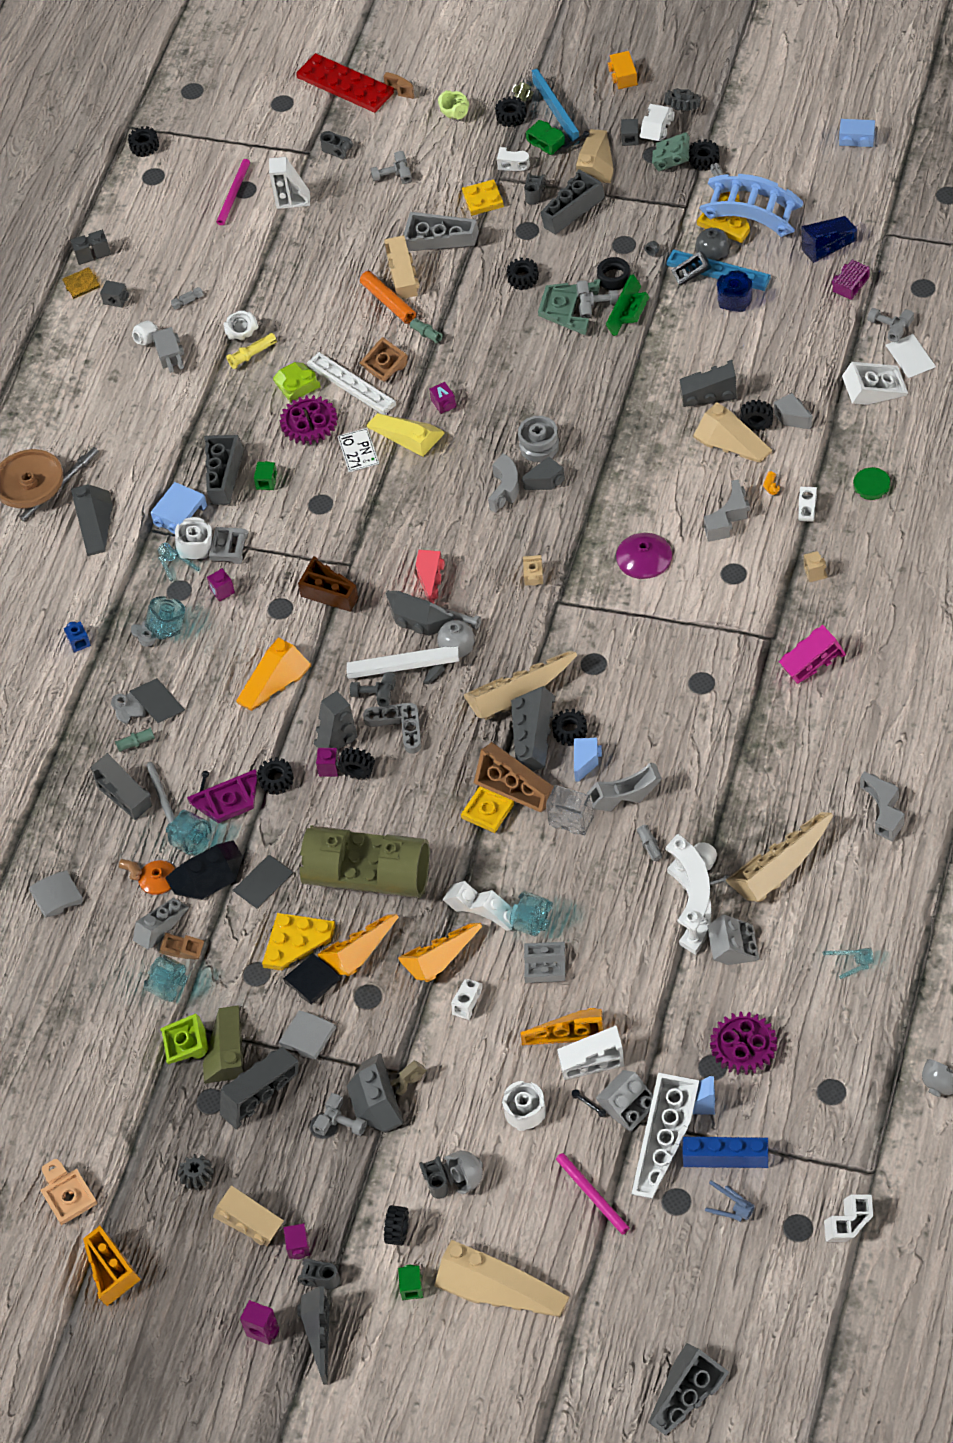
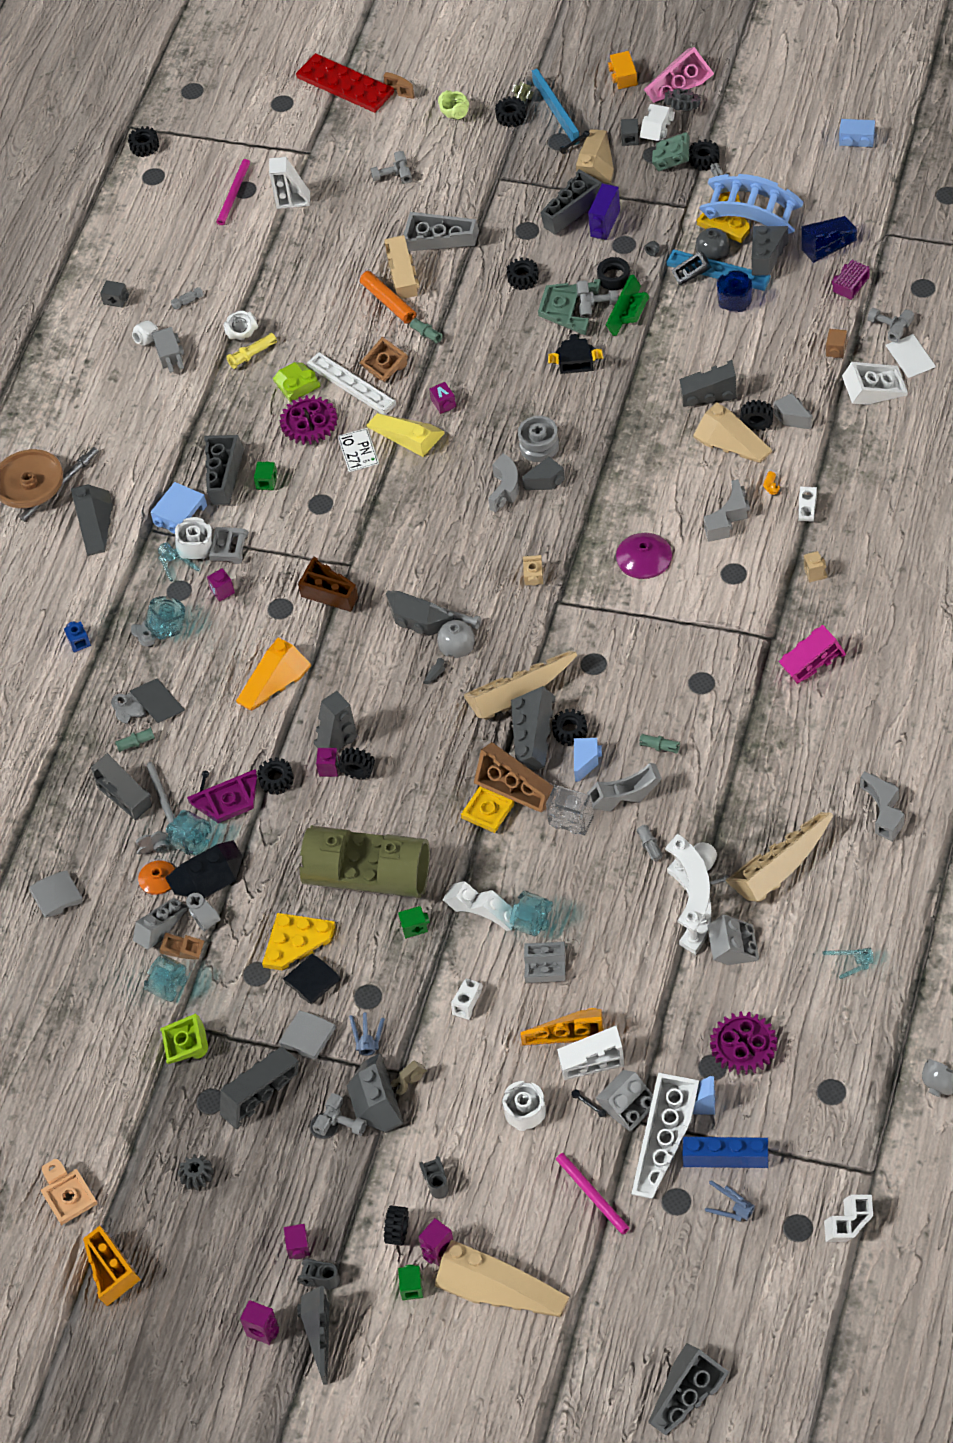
(81, 283): clear yellow piece -> none
(96, 240): dark grey piece -> none
(133, 867): medium nougat arm -> none
(157, 842): none -> light grey plate
(201, 911): none -> light grey piece
(225, 1049): olive wedge -> none
(248, 1216): tan wedge -> none
(262, 881): dark grey sticker -> none
(334, 145): dark grey piece -> none
(352, 953): light orange wedge -> none
(366, 1045): none -> sand blue plant
(382, 689): dark grey bar -> none
(401, 717): light grey beam -> none
(402, 662): white tile -> none
(413, 921): none -> green brick
(428, 570): coral slope -> none
(431, 960): light orange wedge -> none
(435, 1241): none -> magenta brick
(463, 1170): light grey cylinder -> none
(482, 197): yellow plate -> none
(512, 160): white leg -> none
(534, 188): dark grey piece -> none
(545, 137): green brick -> none
(575, 355): none -> torso
(604, 211): none -> dark purple brick
(659, 743): none -> sand green pin
(683, 73): none -> bright pink wedge
(766, 247): none -> dark grey wedge
(836, 343): none -> medium nougat brick
(871, 483): green tile -> none

